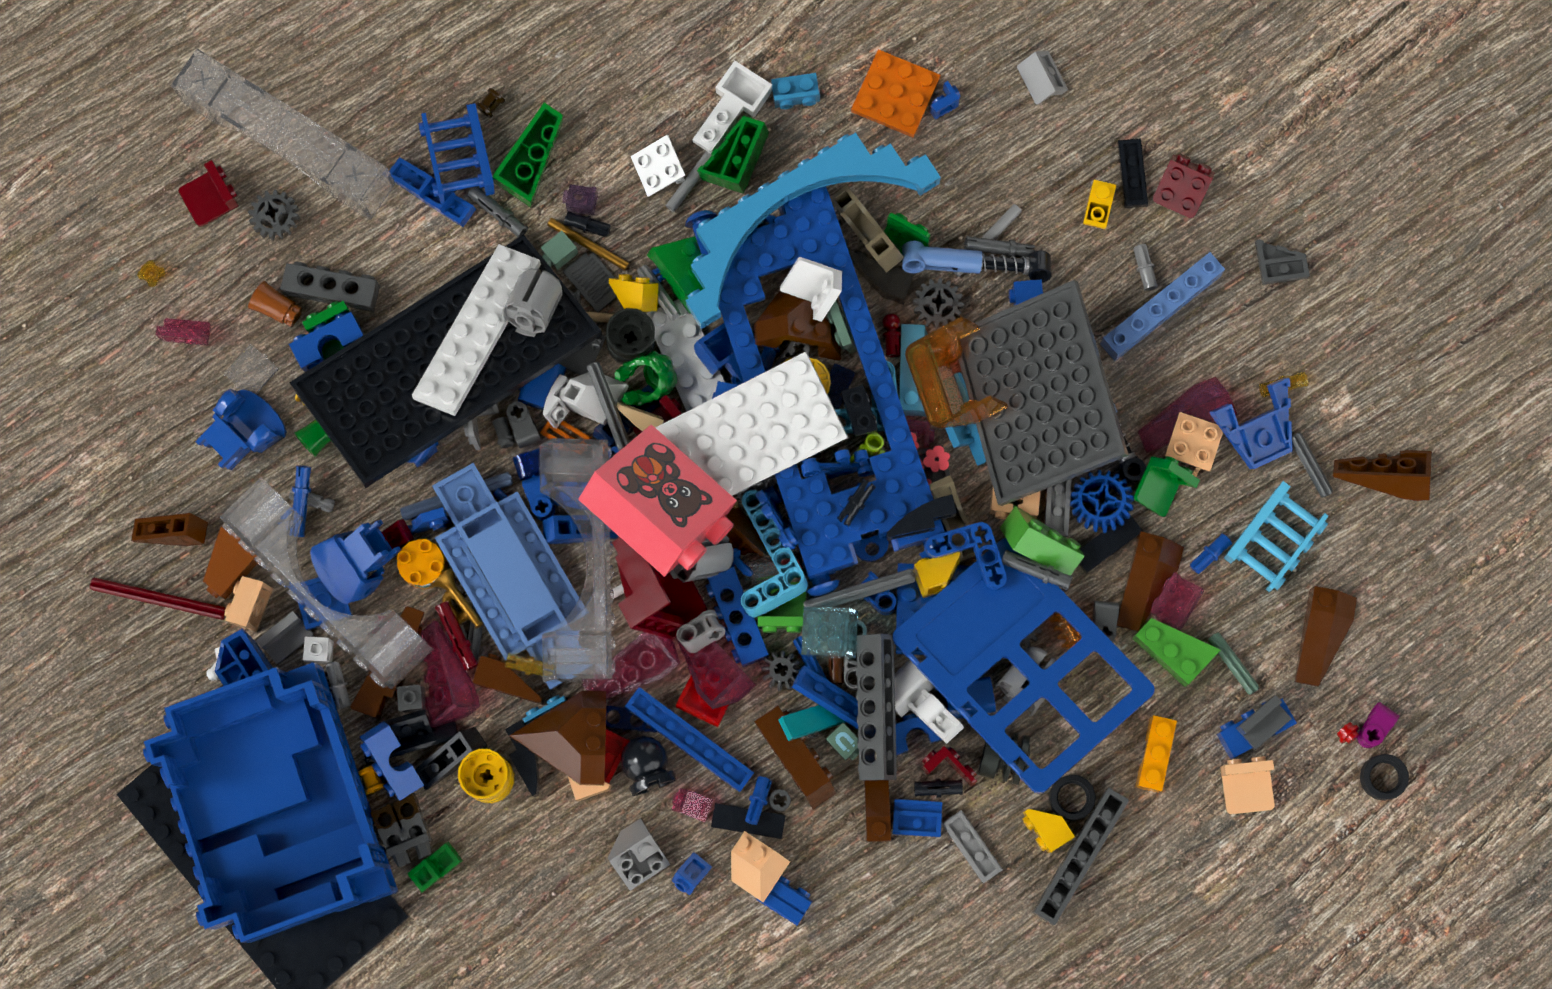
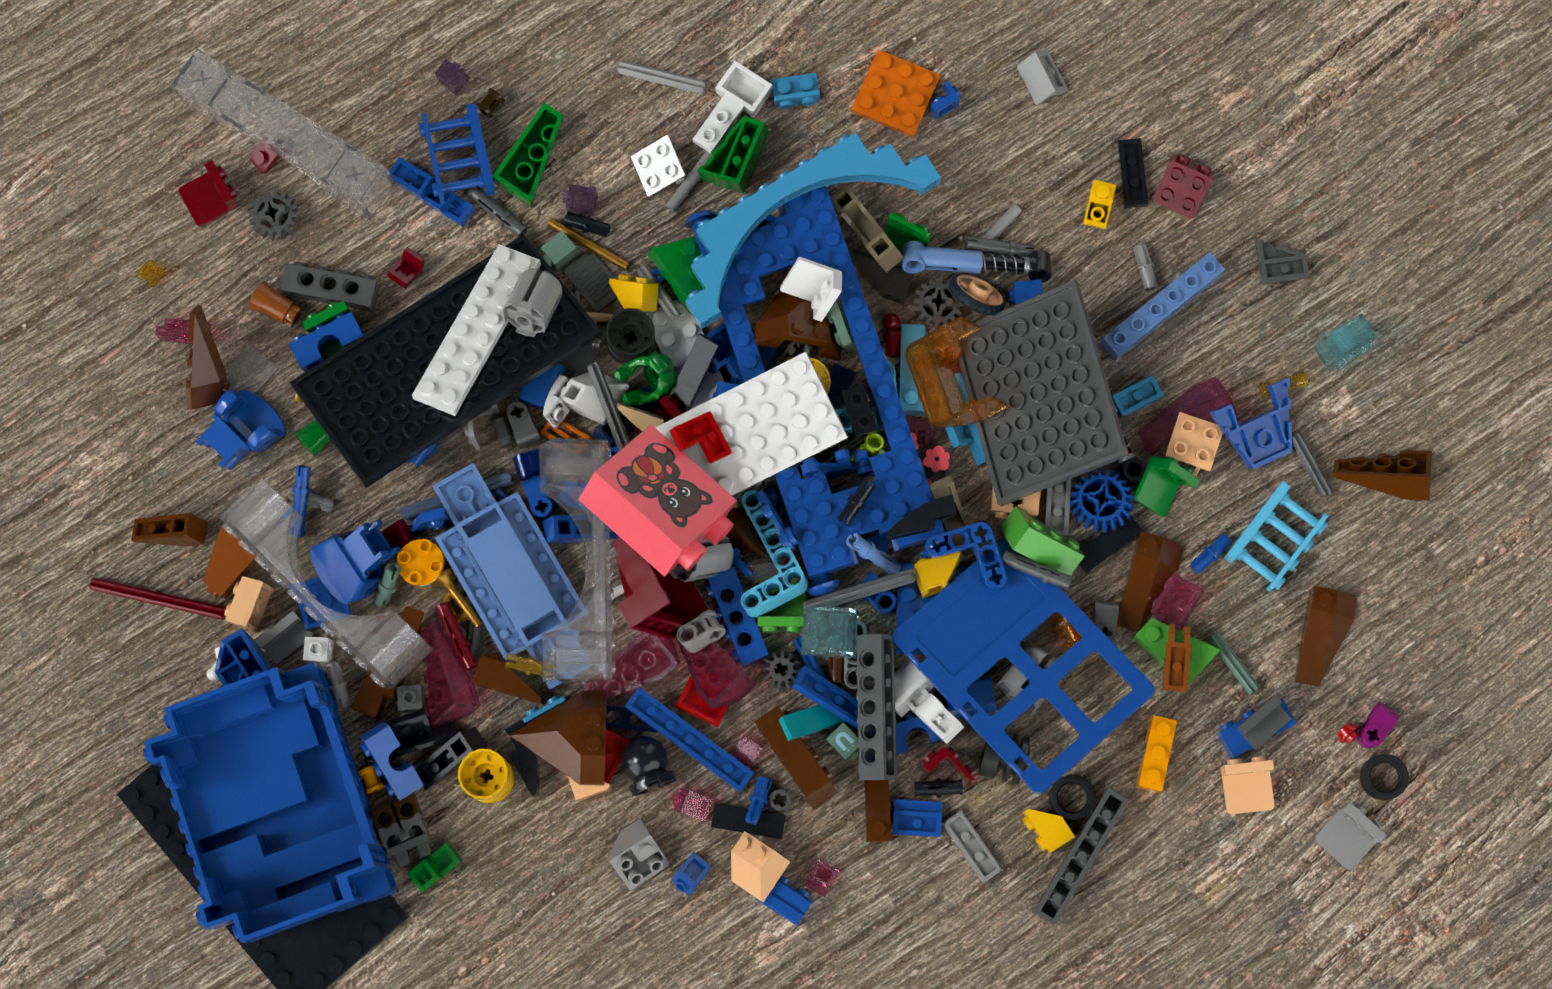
(208, 372): none -> reddish brown wedge
(263, 158): none -> dark red bracket
(387, 585): none -> sand green pin
(407, 268): none -> dark red bracket
(452, 76): none -> clear purple brick
(661, 77): none -> light grey axle
(695, 370): none -> tile
(706, 433): none -> red plate
(747, 751): none -> clear pink slope
(821, 878): none -> clear pink slope
(867, 550): none -> medium blue pin
(977, 294): none -> wheel
(1137, 396): none -> dark azure plate
(1176, 661): none -> dark orange hinge
(1345, 342): none -> clear light blue brick
(1349, 835): none -> light grey bracket

